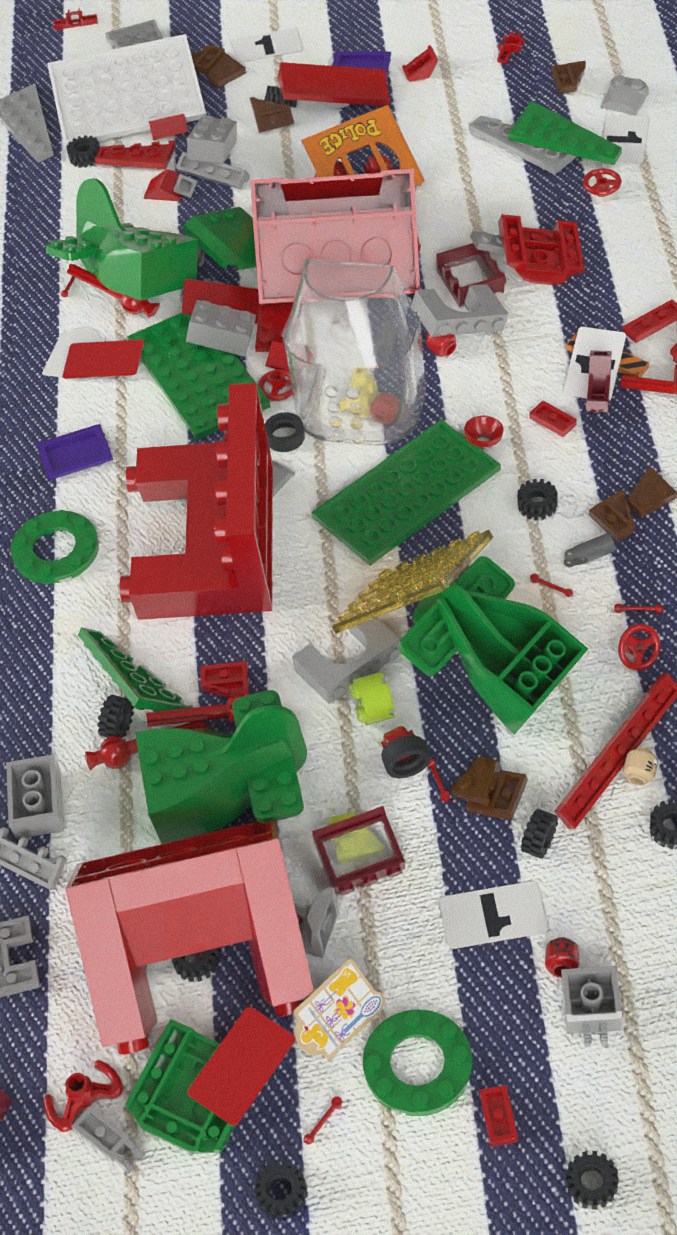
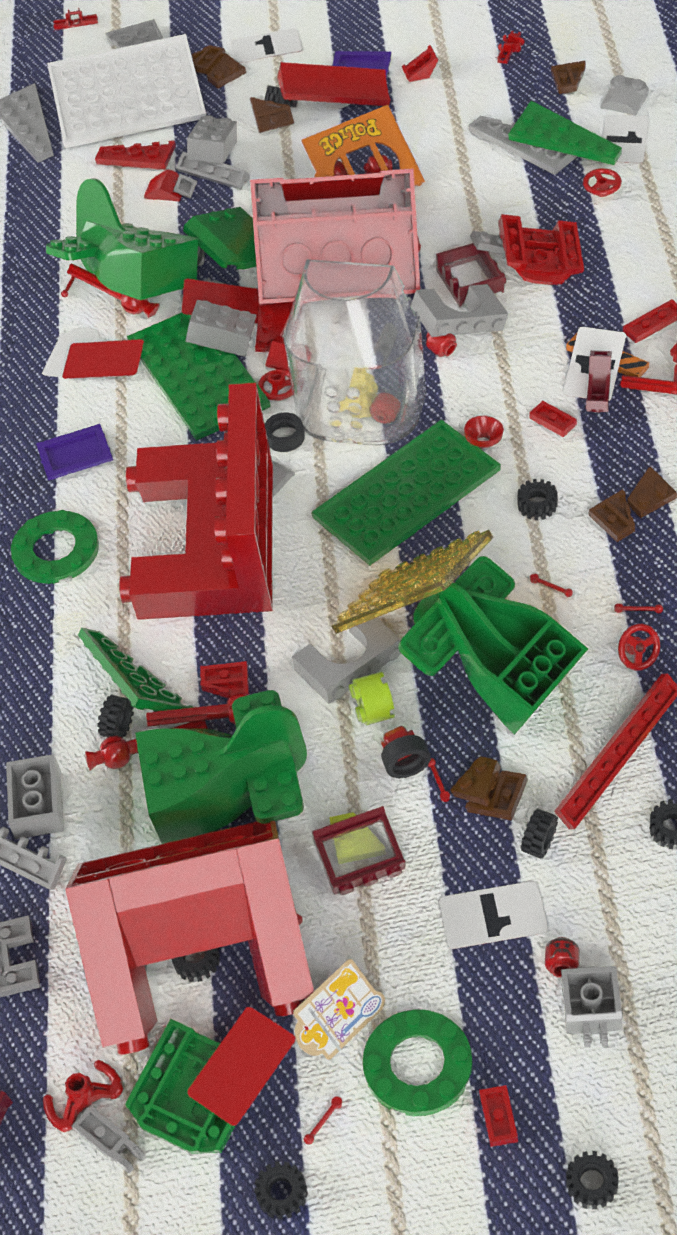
(83, 151): black tyre -> none
(168, 126): red plate -> none
(320, 922): light grey slope -> none
(590, 550): dark grey piece -> none
(640, 766): tan head -> none

